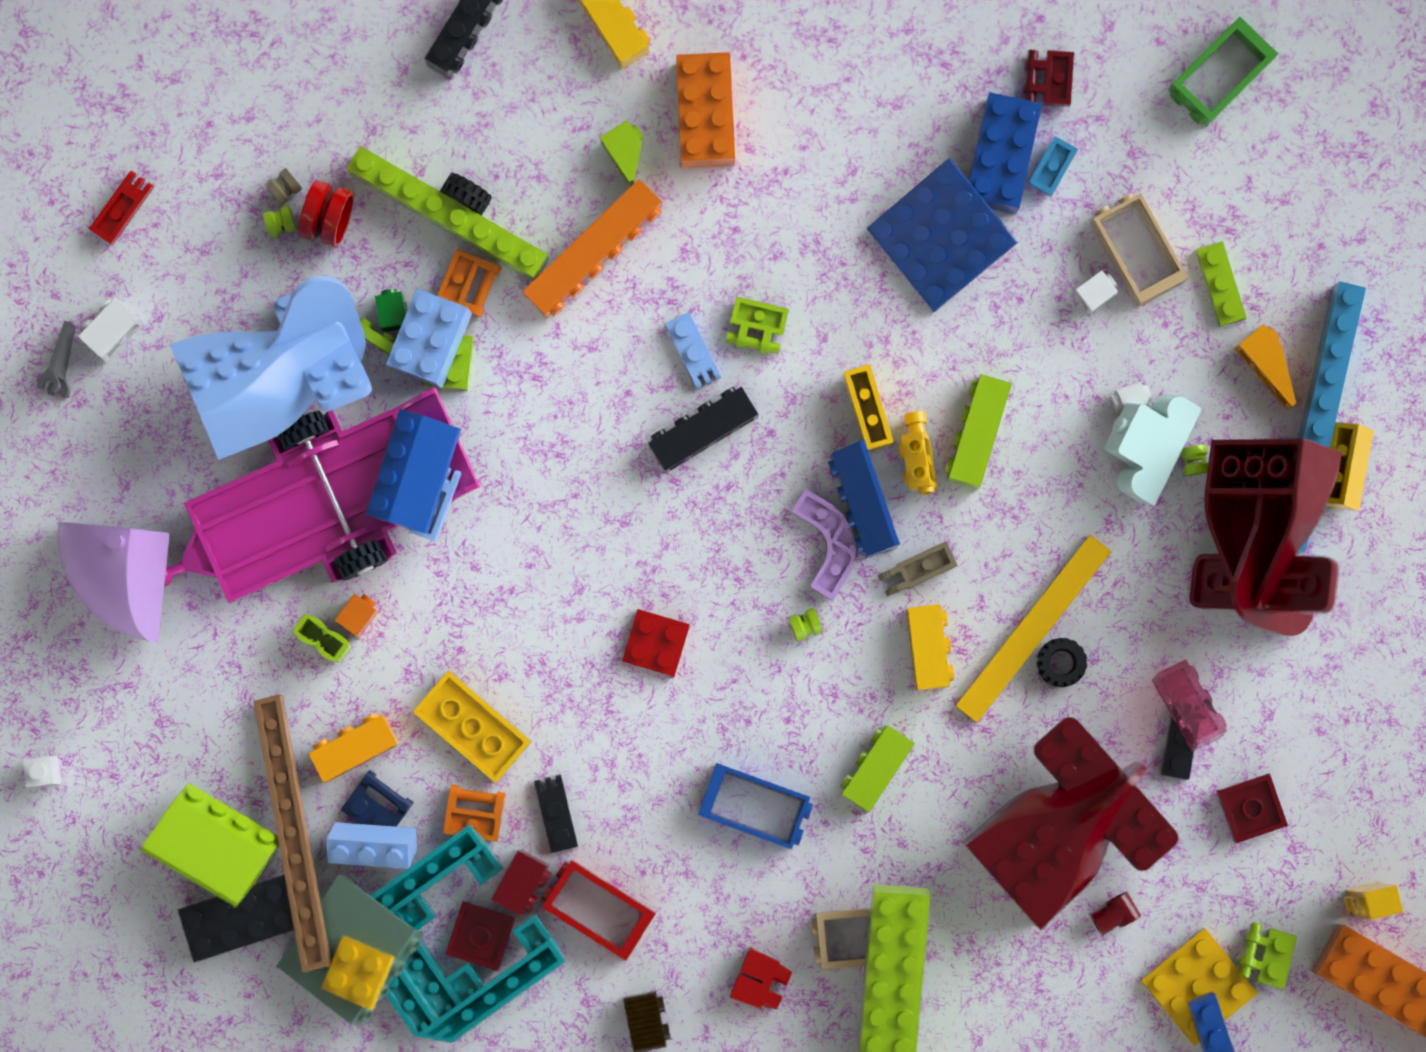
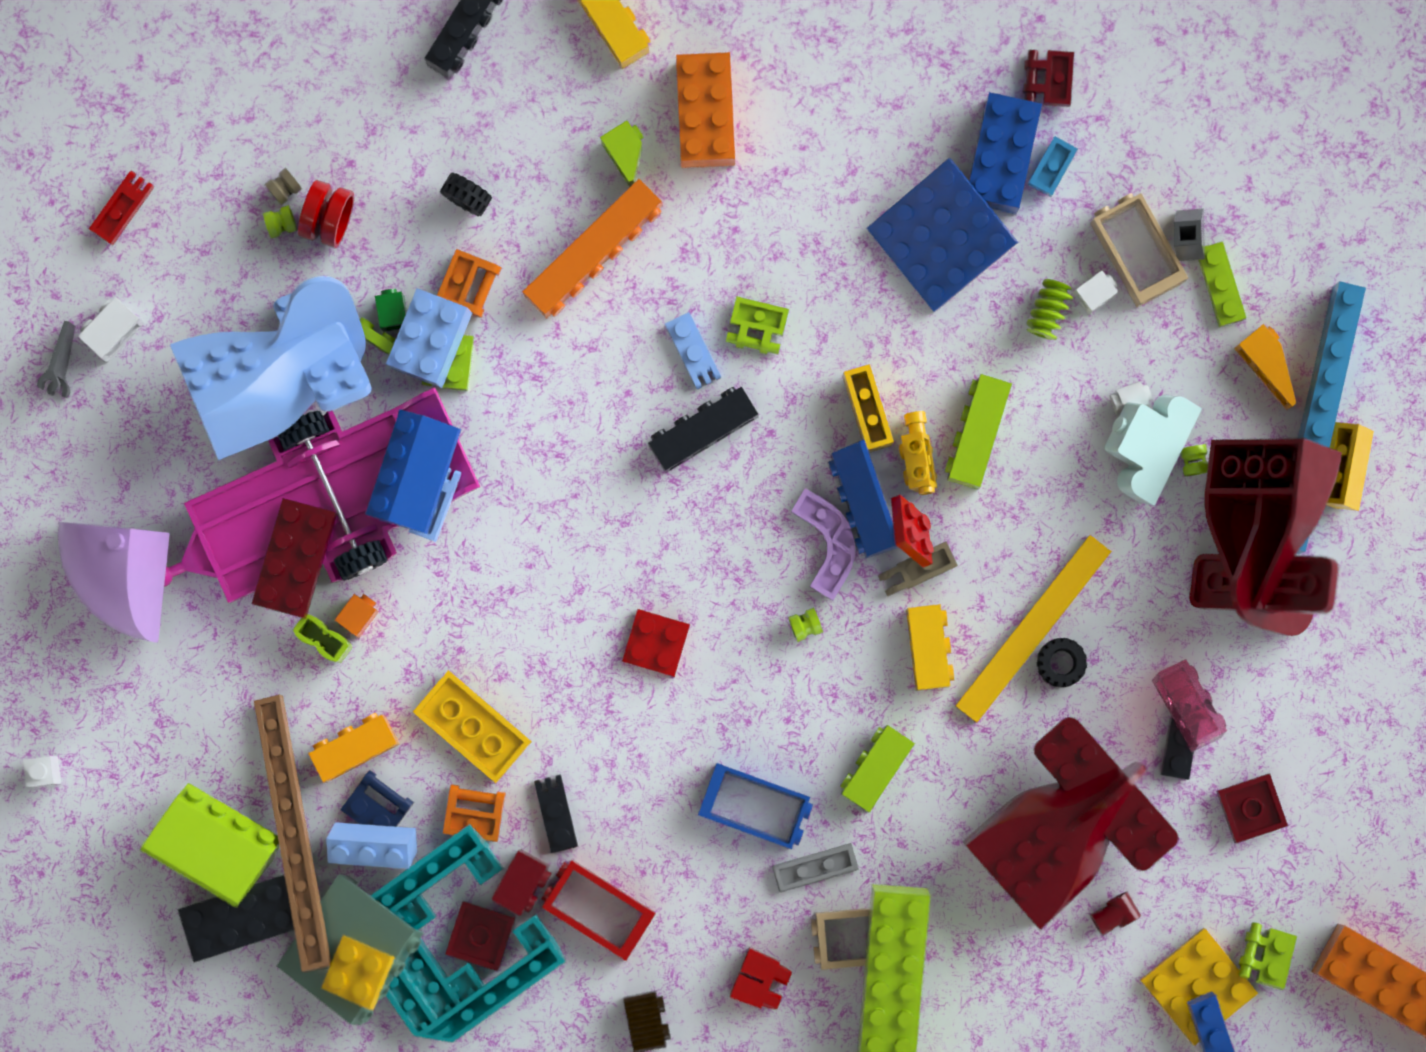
(294, 558): none -> dark red plate
(447, 213): lime brick -> none
(815, 867): none -> light grey tile
(912, 531): none -> red plate
(1049, 309): none -> lime piece
(1189, 234): none -> dark grey slope
(1222, 72): window -> none
(1373, 901): yellow brick -> none

